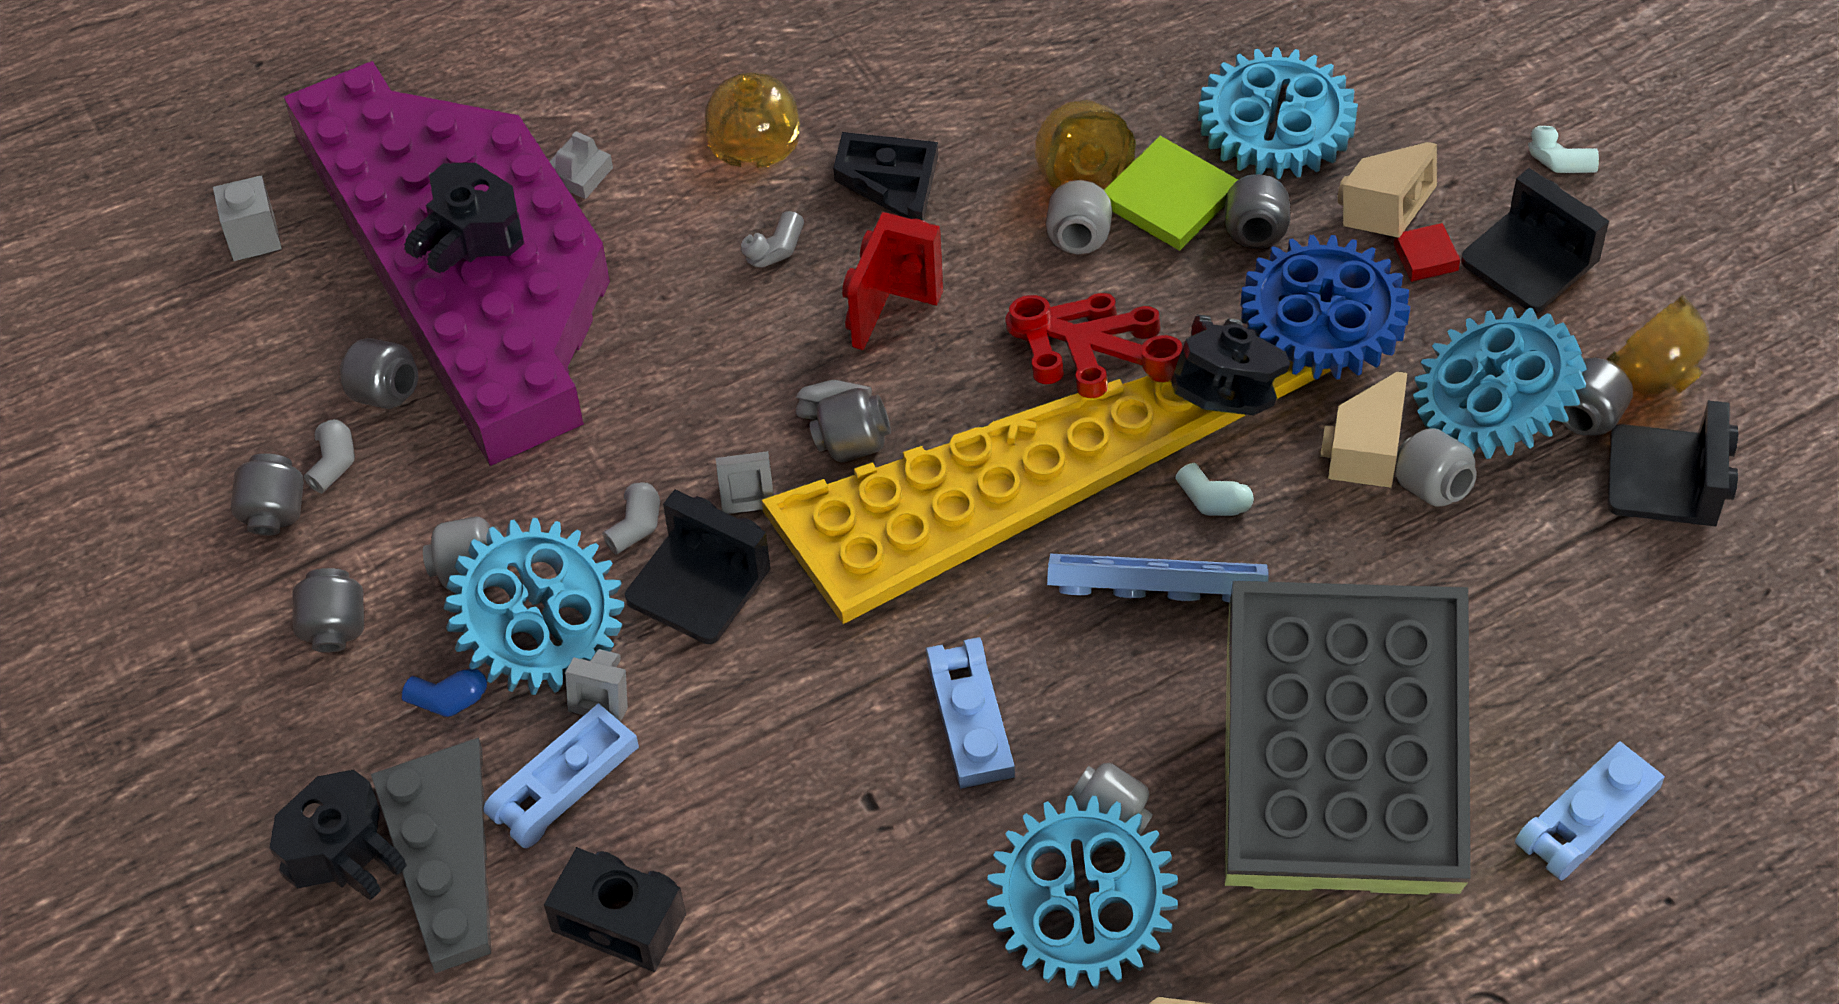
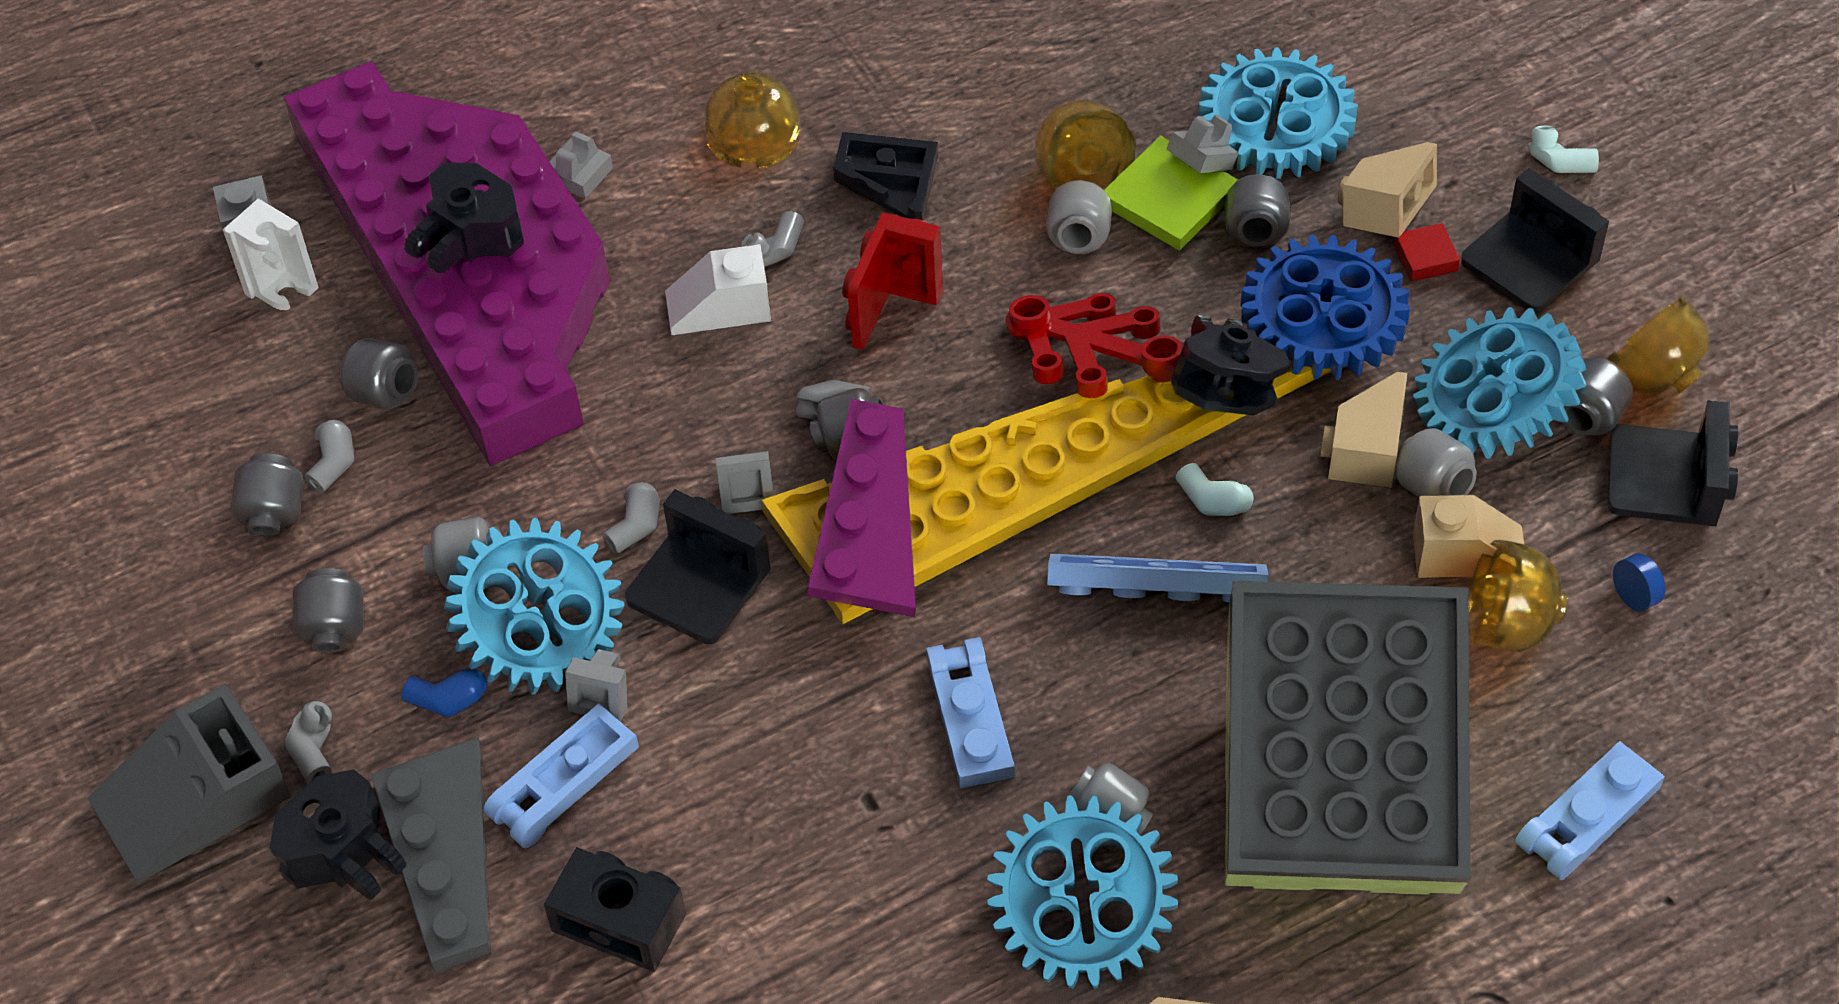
(188, 785): none -> dark grey slope
(269, 254): none -> white hinge
(307, 738): none -> light grey arm
(720, 292): none -> white slope
(866, 526): none -> magenta wing
(1205, 145): none -> light grey tile
(1455, 532): none -> tan slope
(1515, 598): none -> clear yellow cylinder
(1639, 582): none -> blue tile

